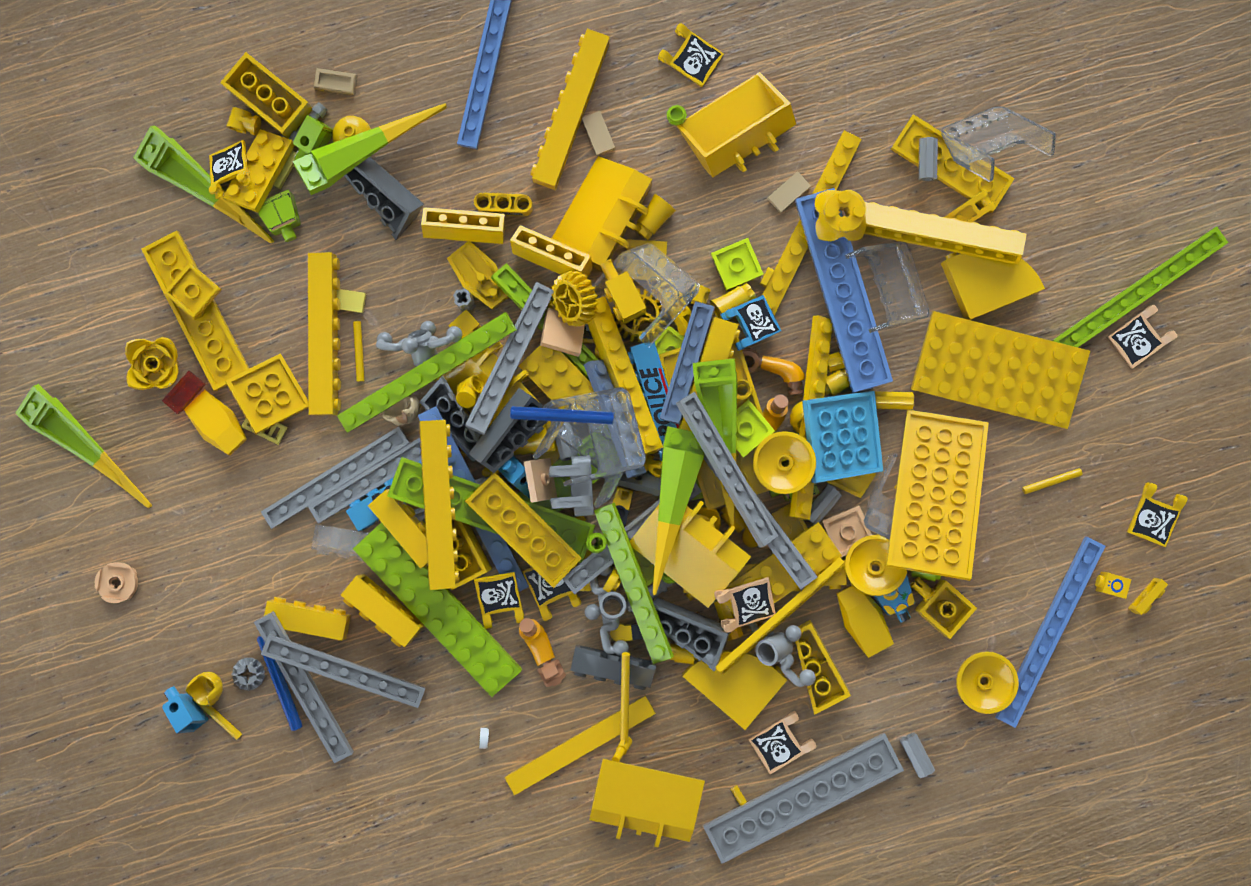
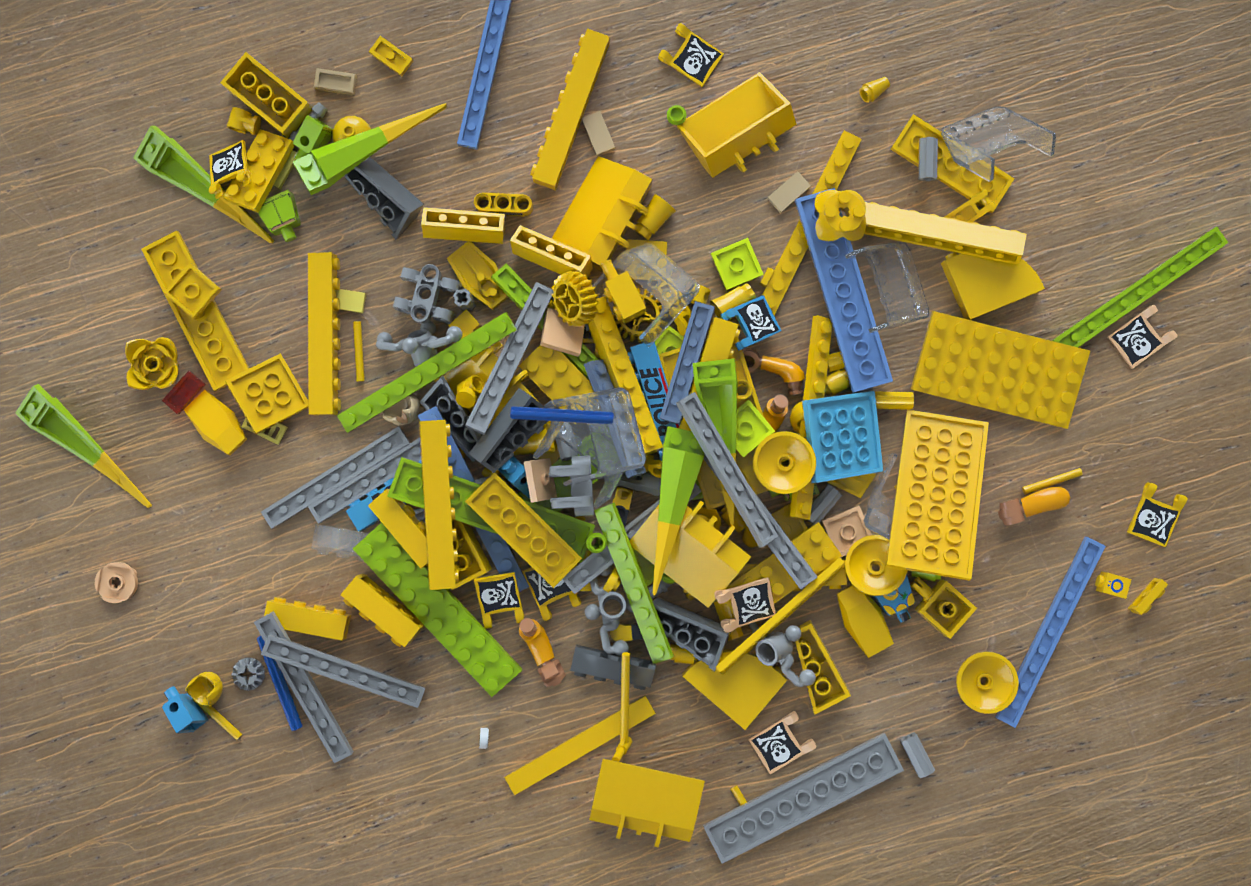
(391, 56): none -> yellow plate
(426, 283): none -> light grey piece
(872, 90): none -> yellow cone
(1033, 504): none -> light orange piece

